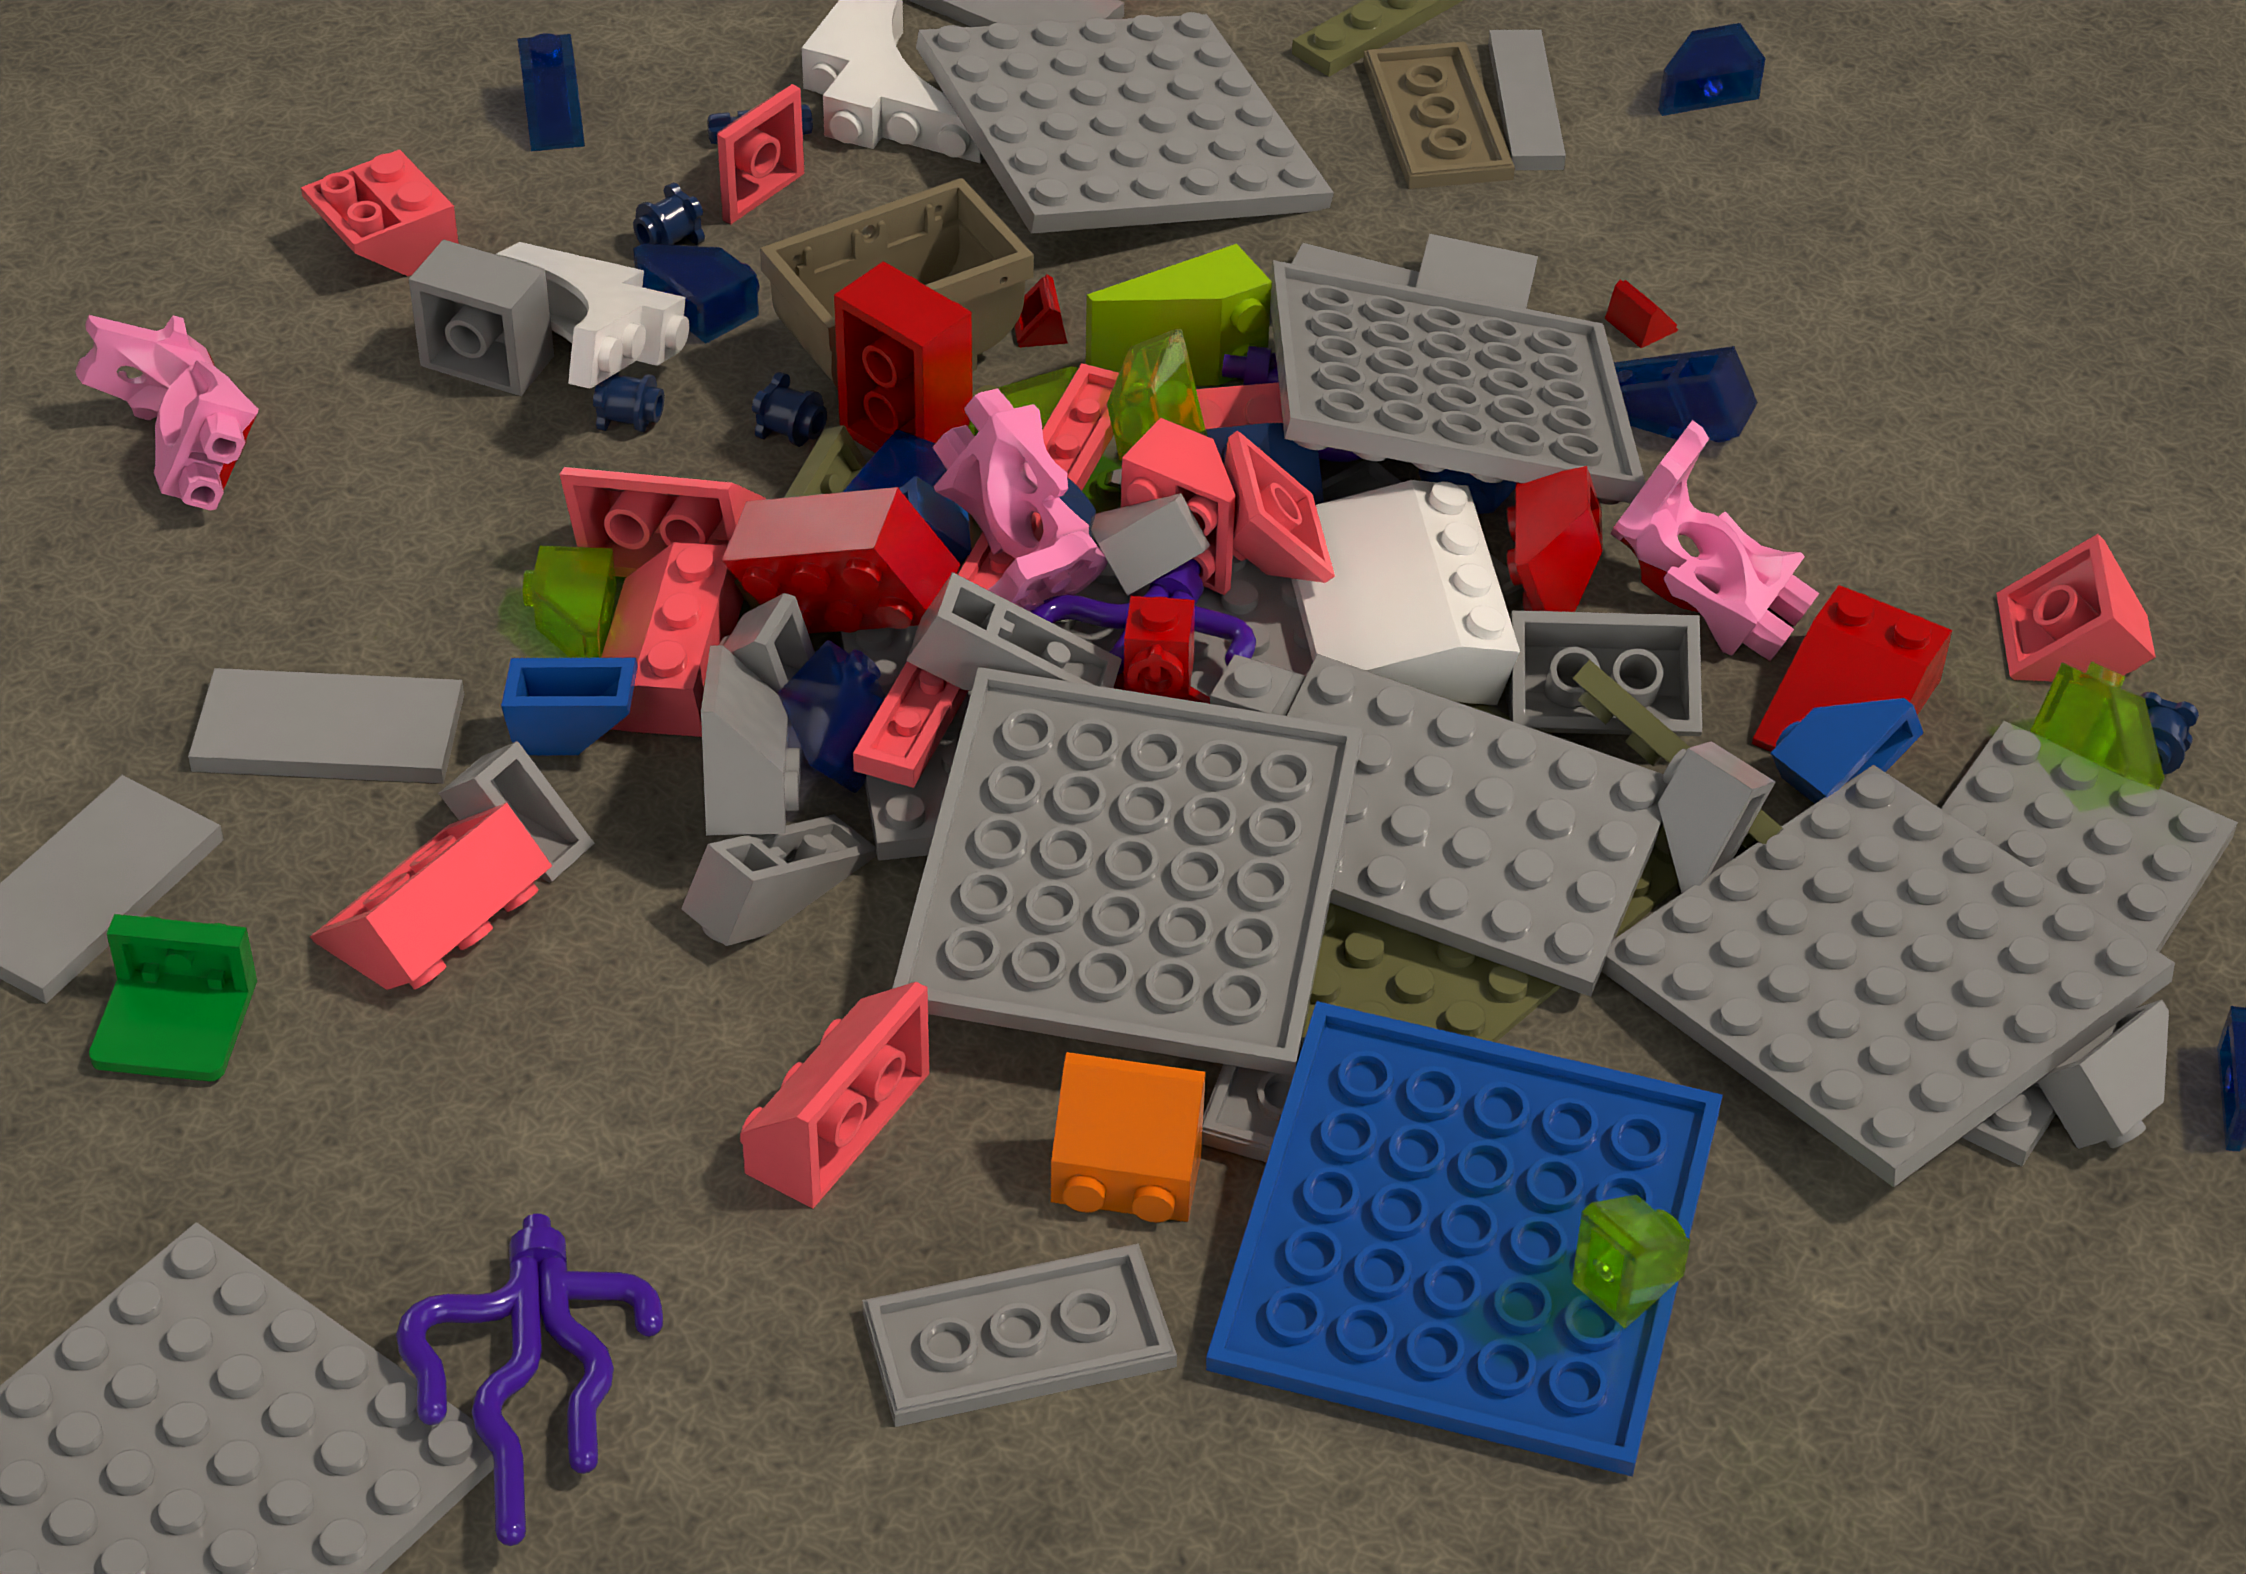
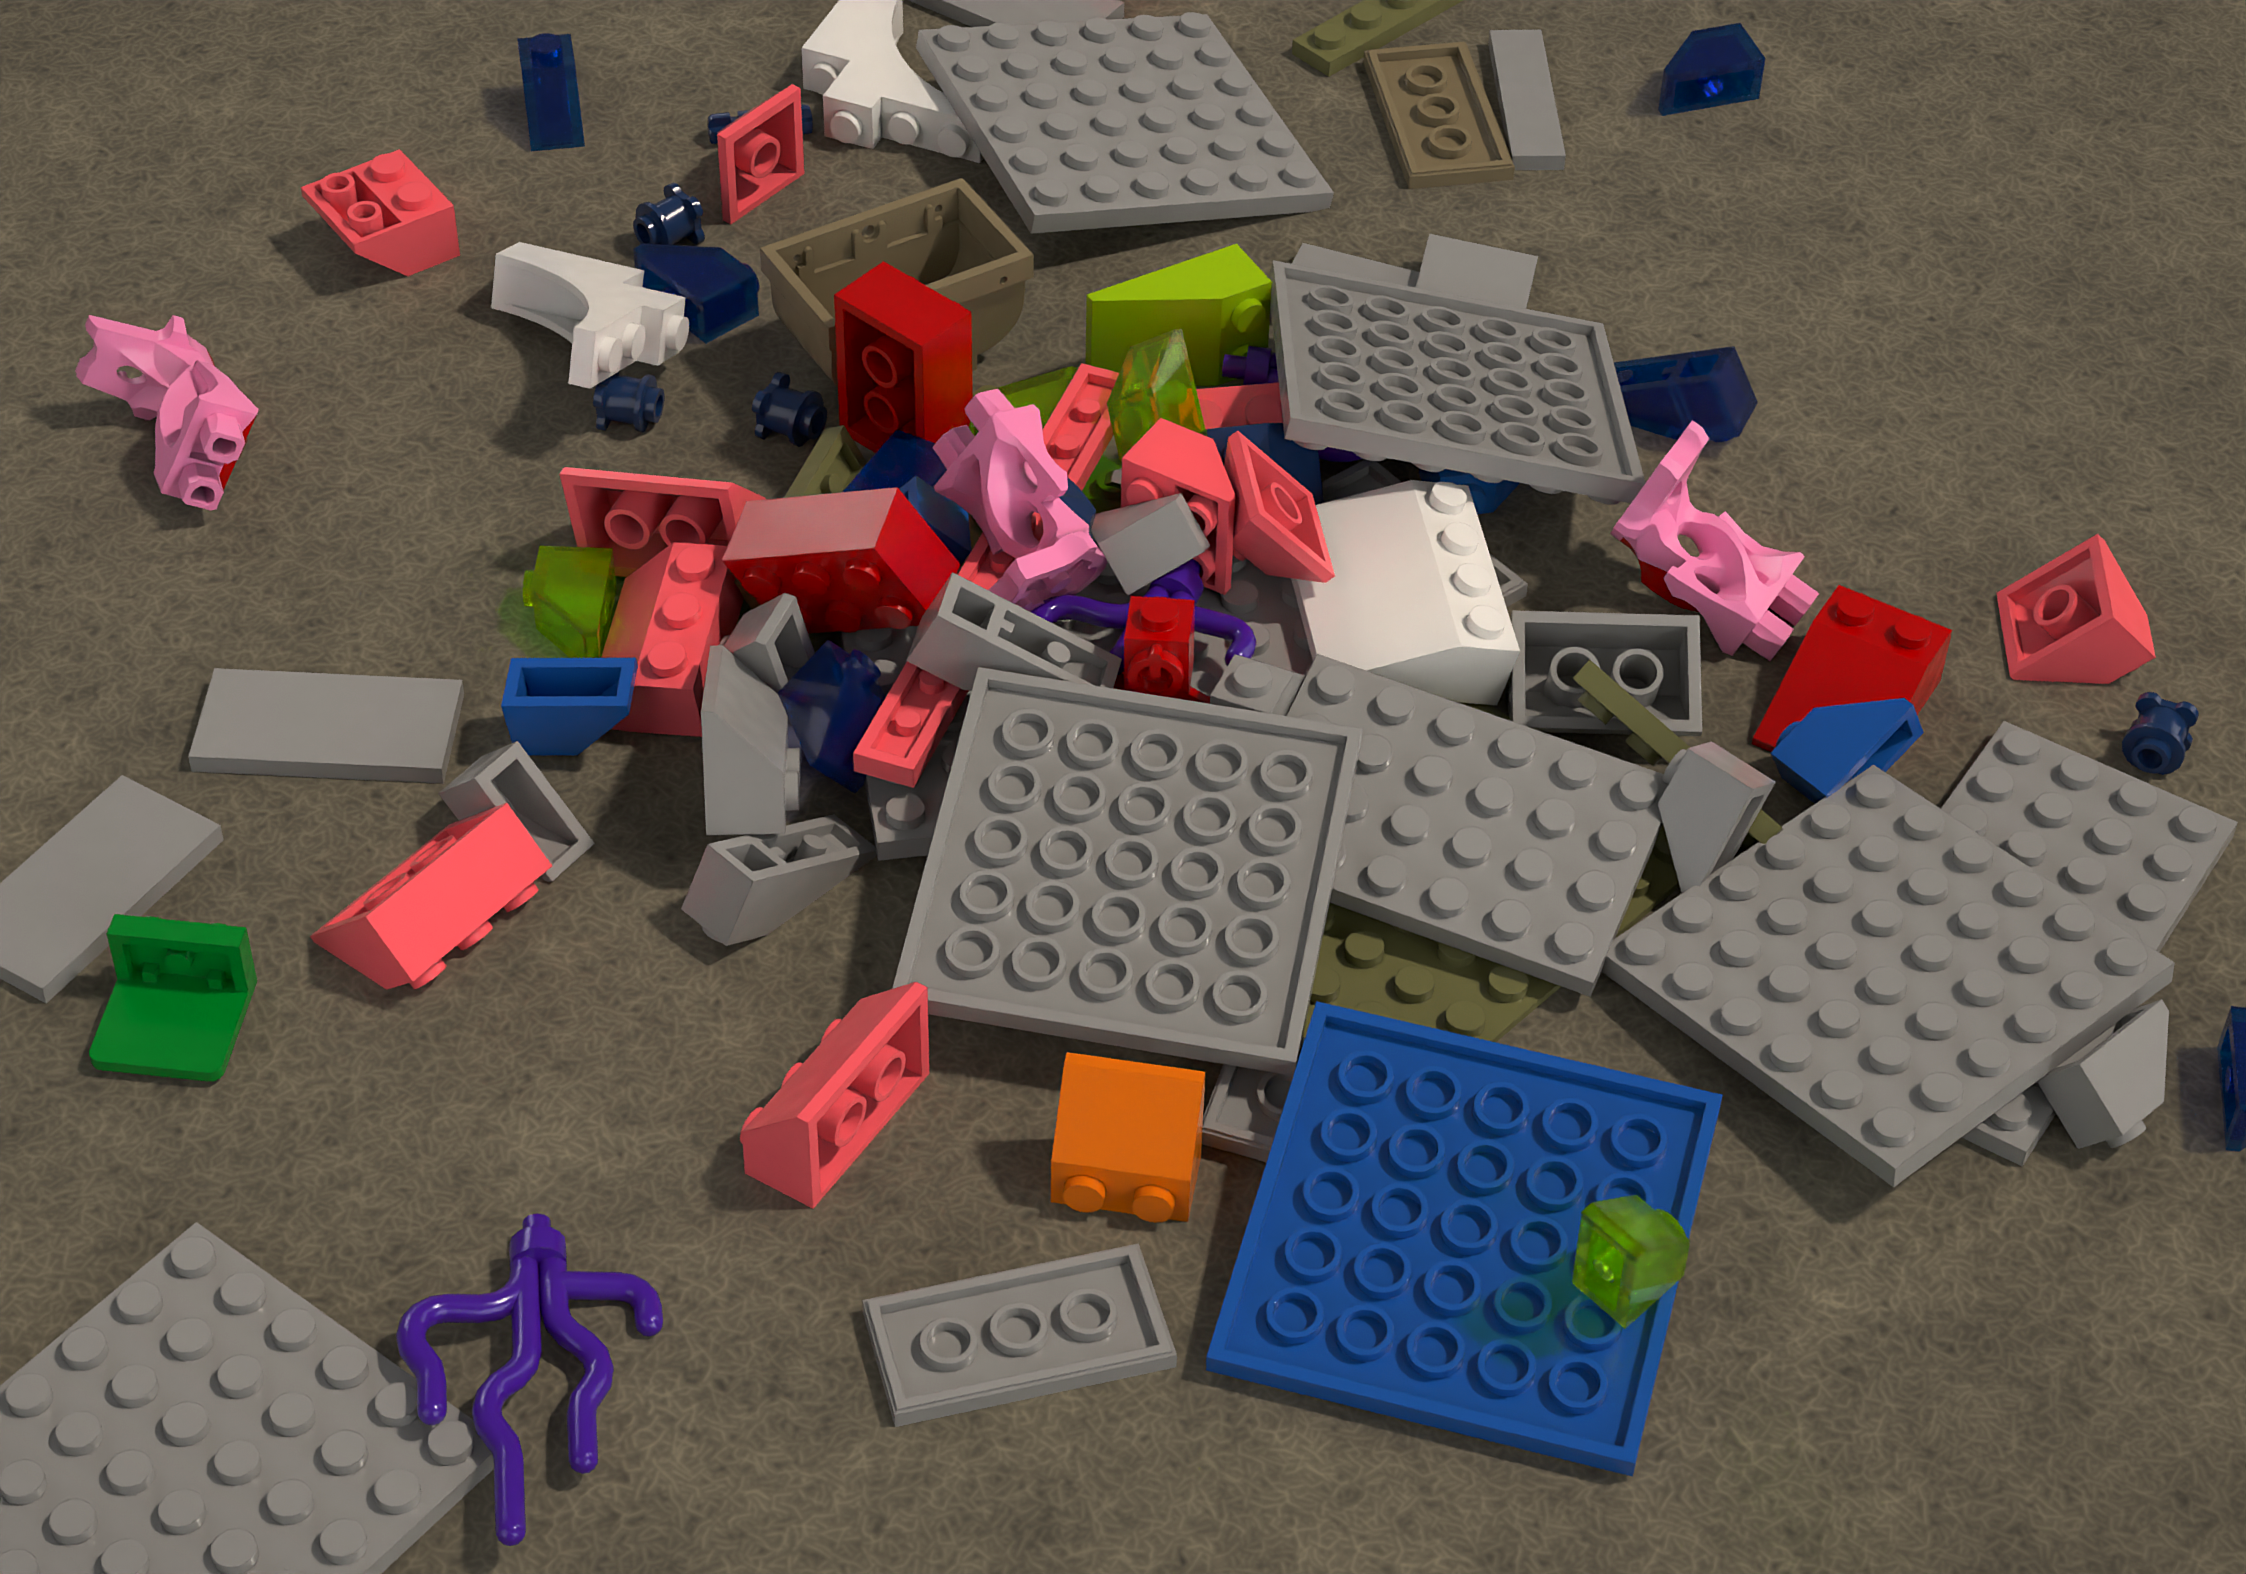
(482, 317): light grey brick -> none
(1040, 317): red slope -> none
(1555, 539): red slope -> none
(1637, 315): red slope -> none
(2101, 722): clear neon green slope -> none

